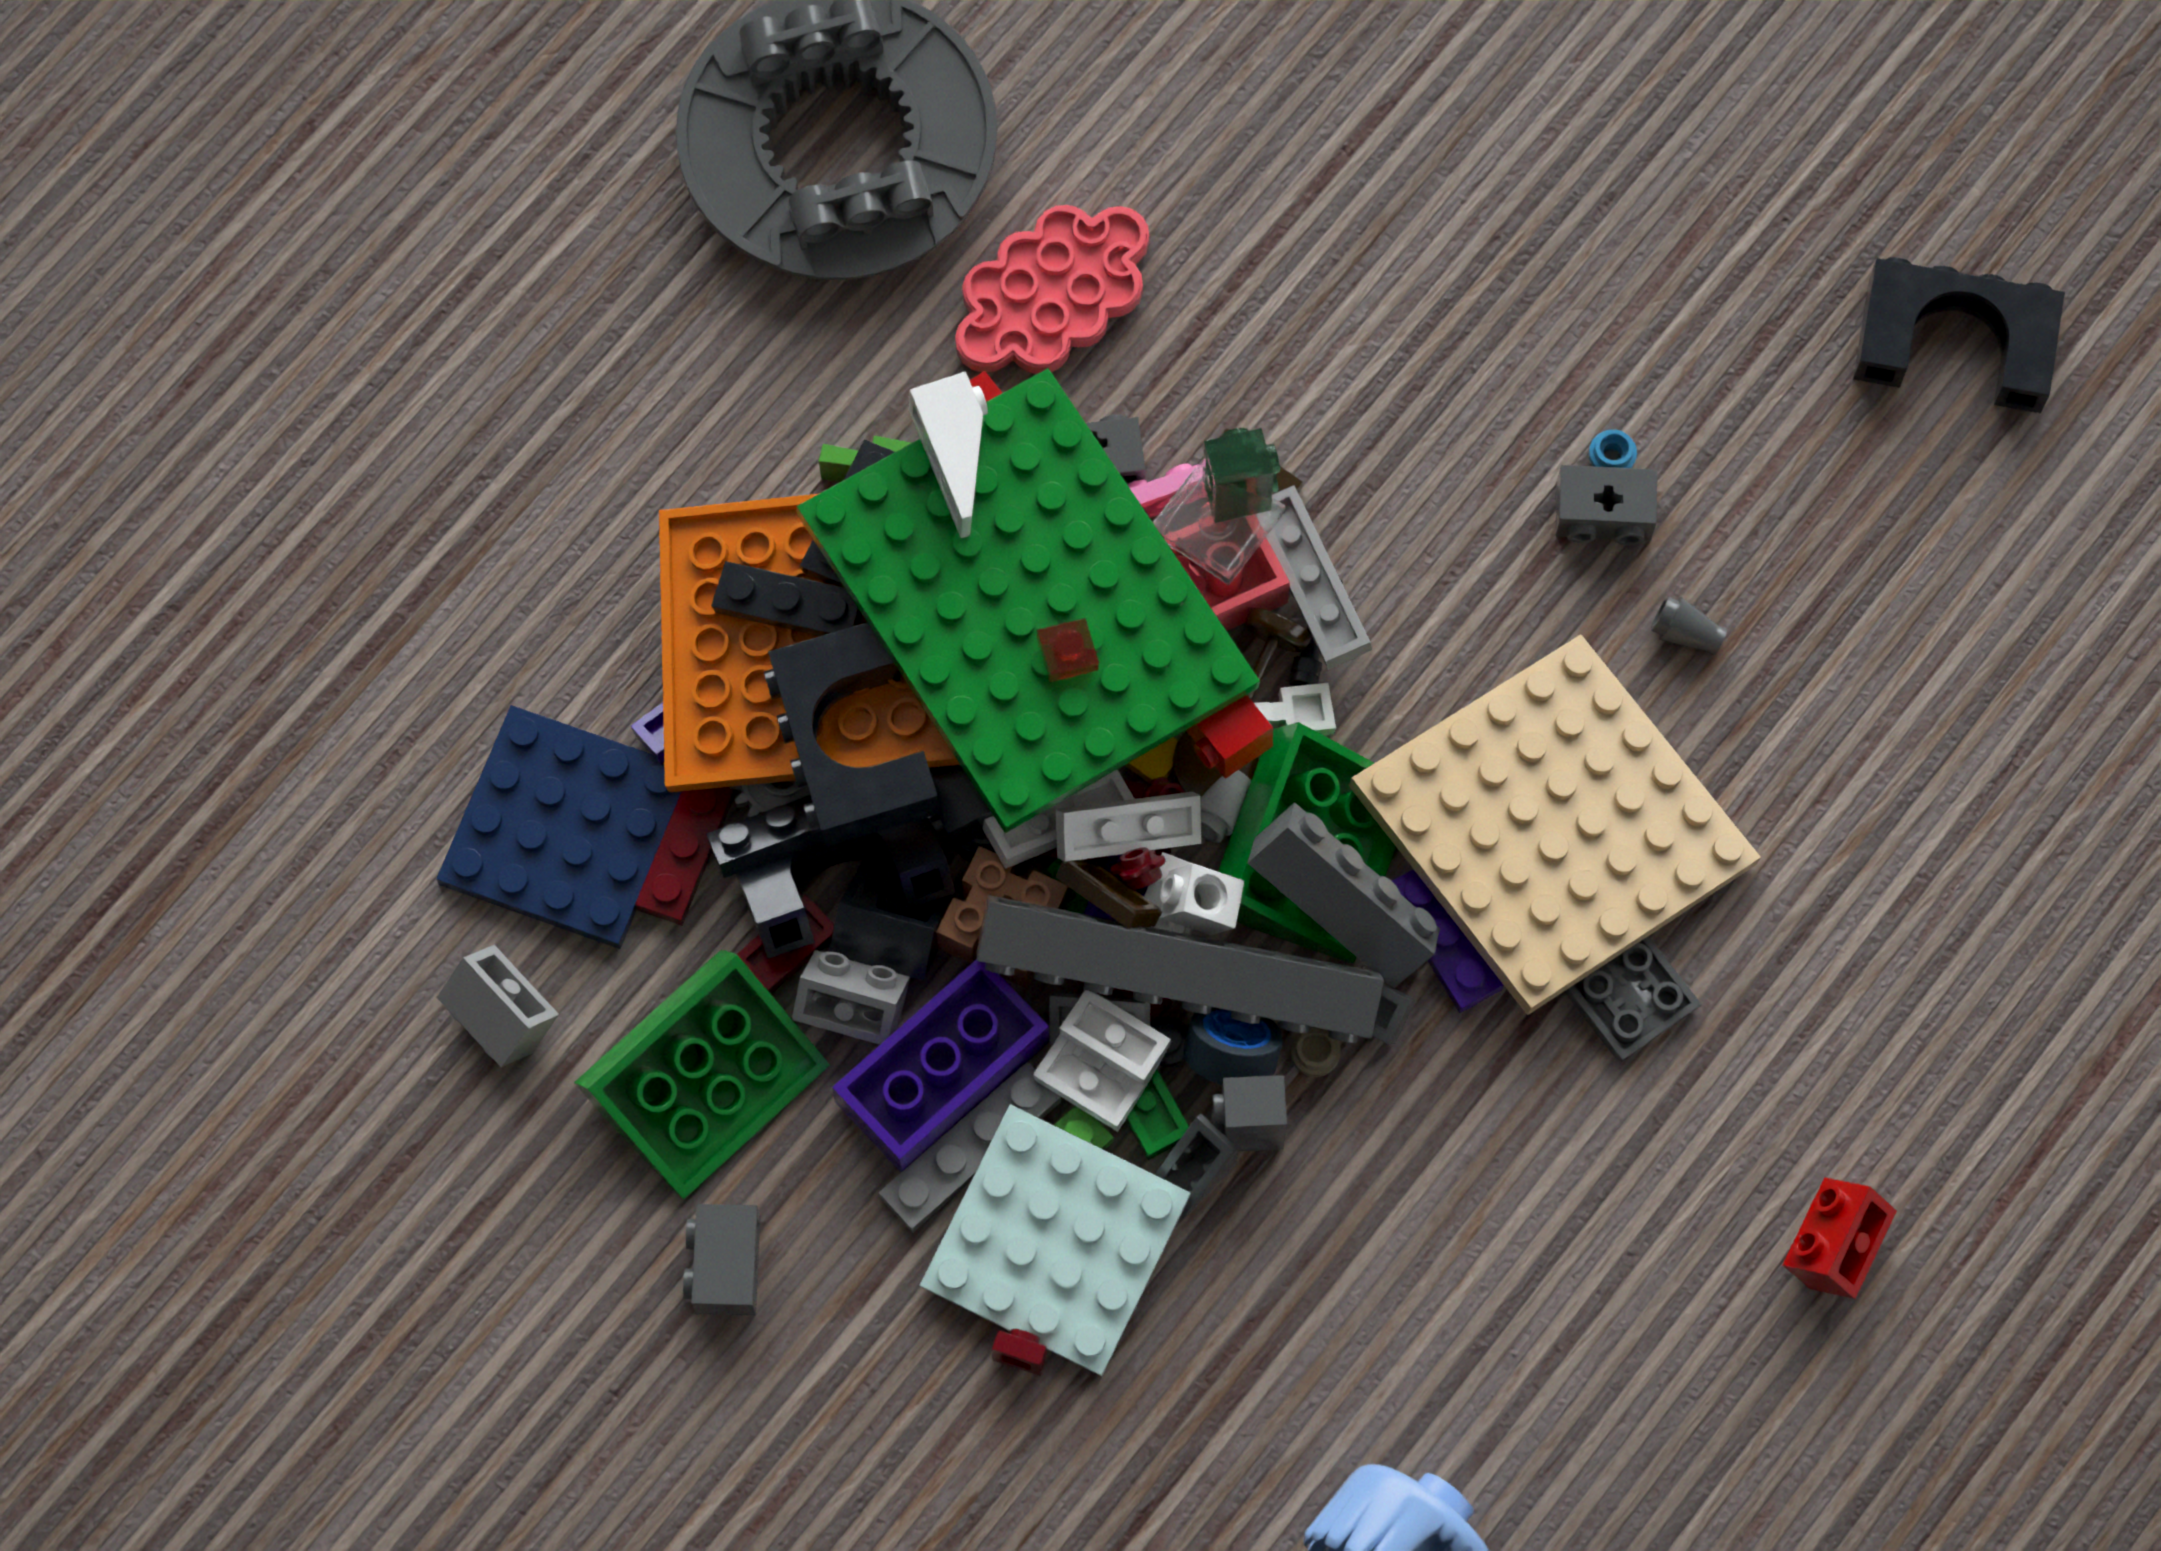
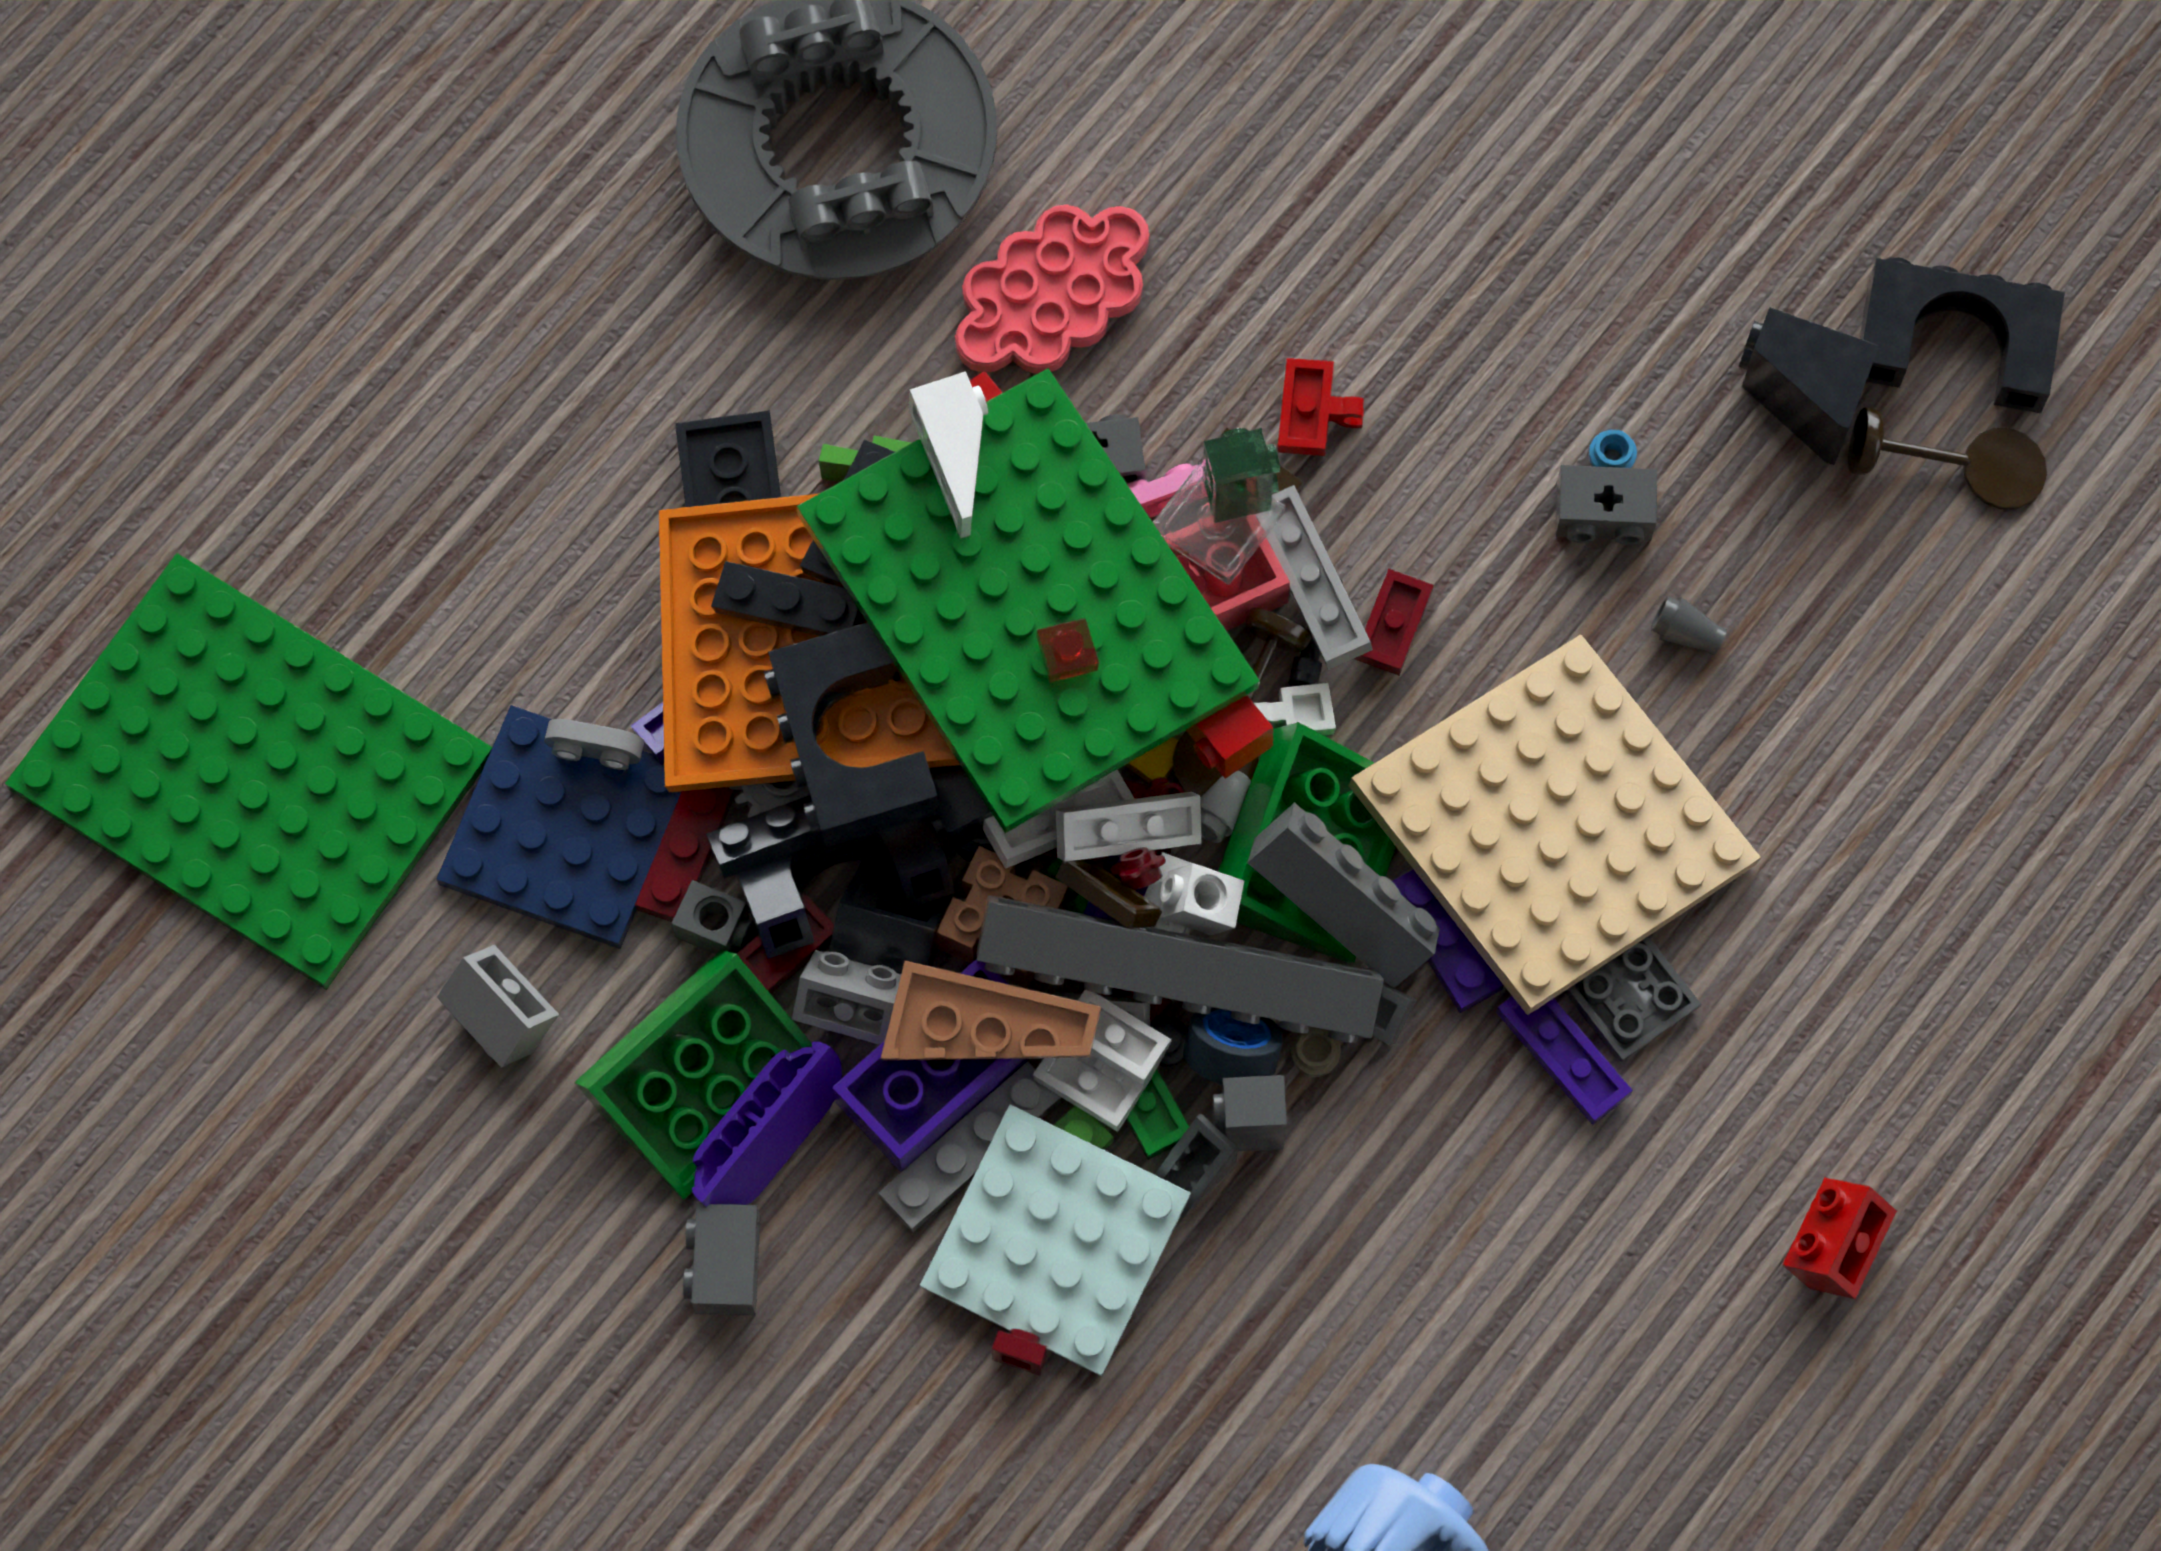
(250, 770): none -> green plate
(576, 739): none -> light grey plate
(704, 901): none -> dark grey brick
(728, 459): none -> black plate
(766, 1125): none -> dark purple brick
(974, 1018): none -> nougat wing
(1310, 407): none -> red plate
(1395, 620): none -> dark red plate
(1567, 1057): none -> dark purple plate
(1807, 377): none -> black slope
(1998, 465): none -> dark brown piece

